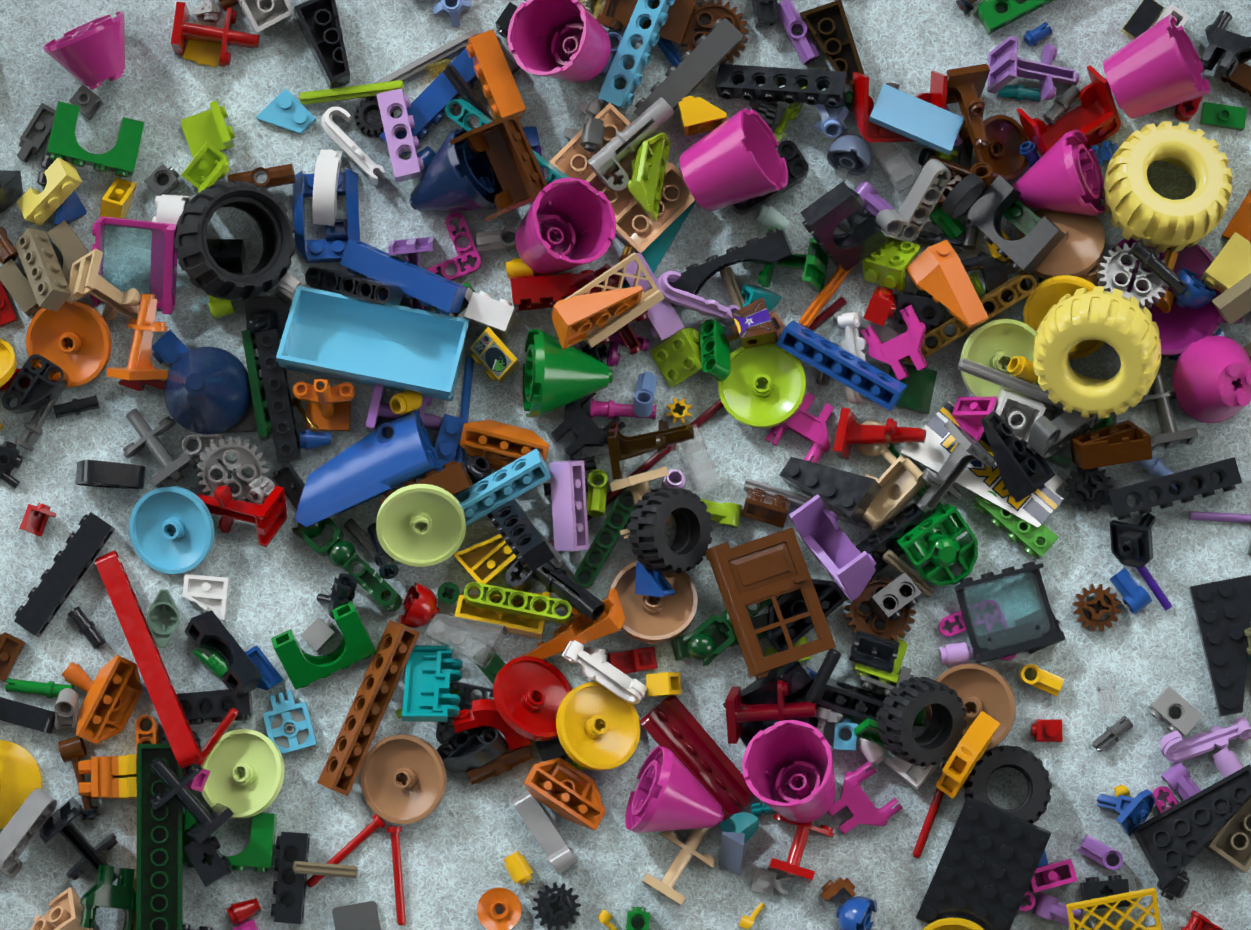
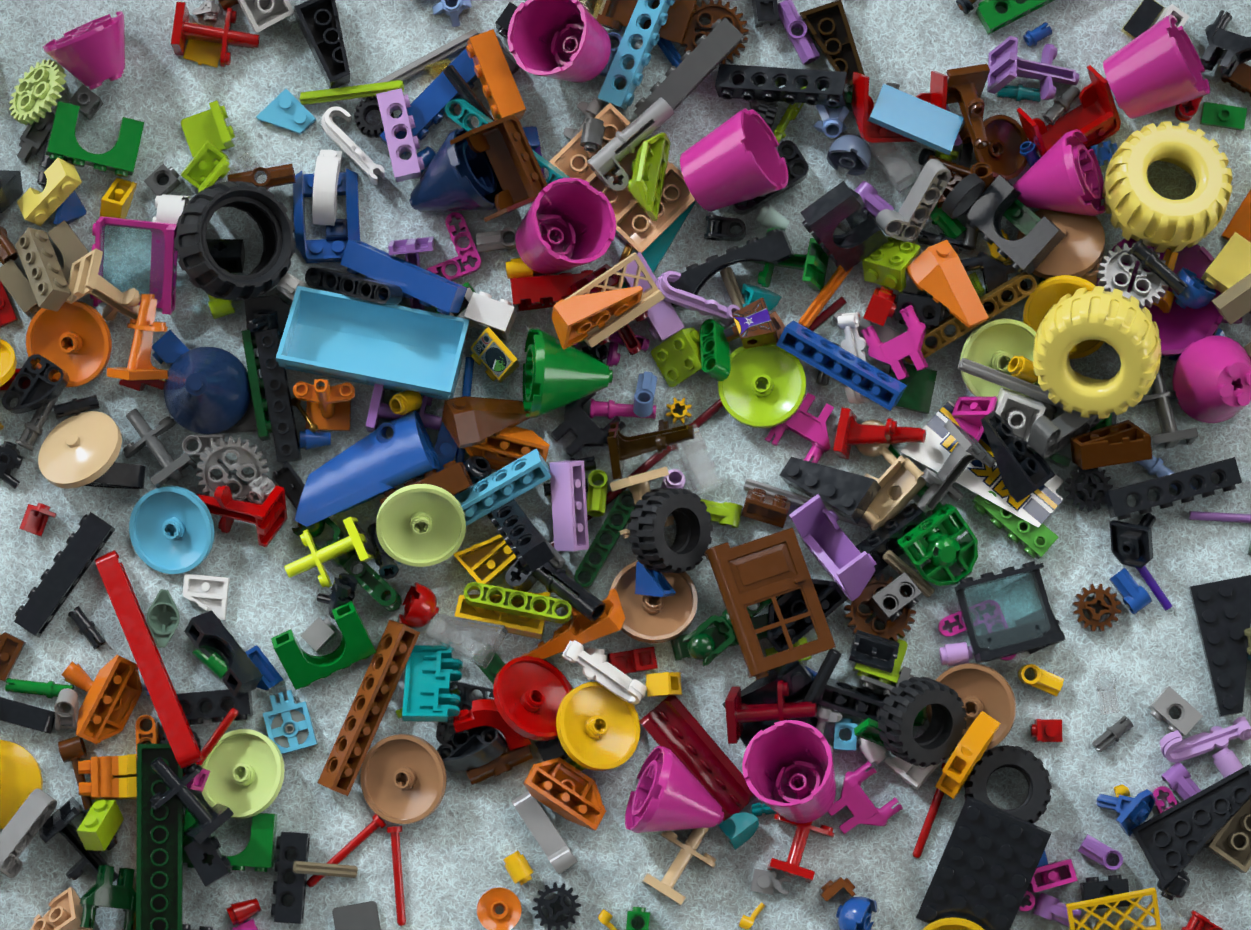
(37, 92): none -> yellowish green gear
(80, 449): none -> tan dish
(100, 825): none -> lime brick
(317, 558): none -> neon yellow piece
(442, 591): dark green bush -> none
(476, 418): none -> reddish brown wedge
(699, 116): yellow slope -> none
(722, 228): none -> black piece
(732, 852): sand blue slope -> none

